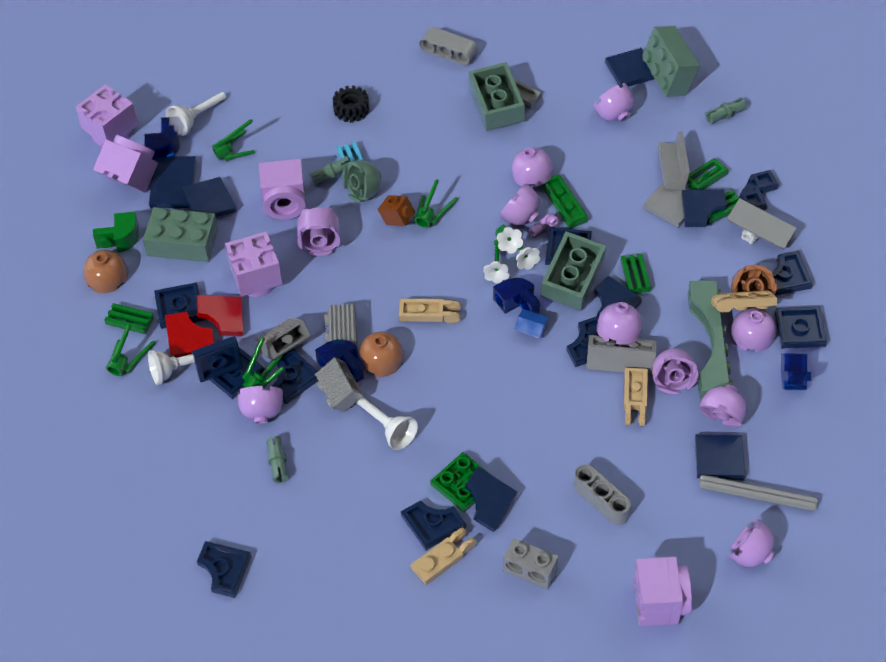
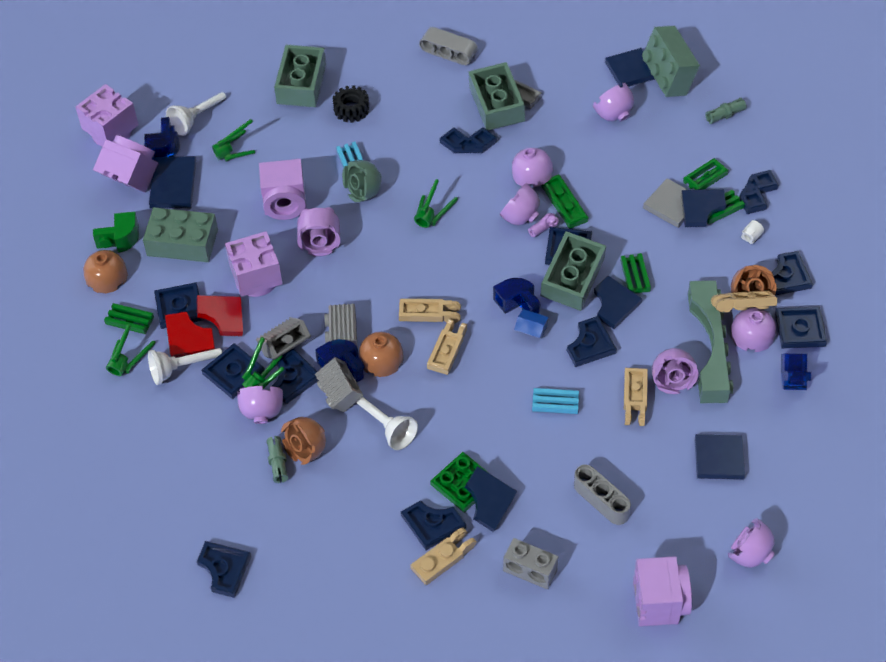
(209, 197): dark blue tile -> none
(217, 359): dark blue tile -> none
(300, 76): none -> sand green brick
(303, 439): none -> nougat cylinder
(329, 170): sand green pin -> none
(396, 210): dark orange brick -> none
(446, 348): none -> tan hinge
(476, 143): none -> dark blue tile
(509, 241): white plant -> none
(556, 398): none -> medium azure tile
(615, 357): light grey panel -> none
(619, 323): lavender cylinder -> none
(674, 163): light grey panel -> none
(725, 405): lavender cylinder -> none
(758, 492): light grey axle -> none
(762, 224): light grey panel -> none

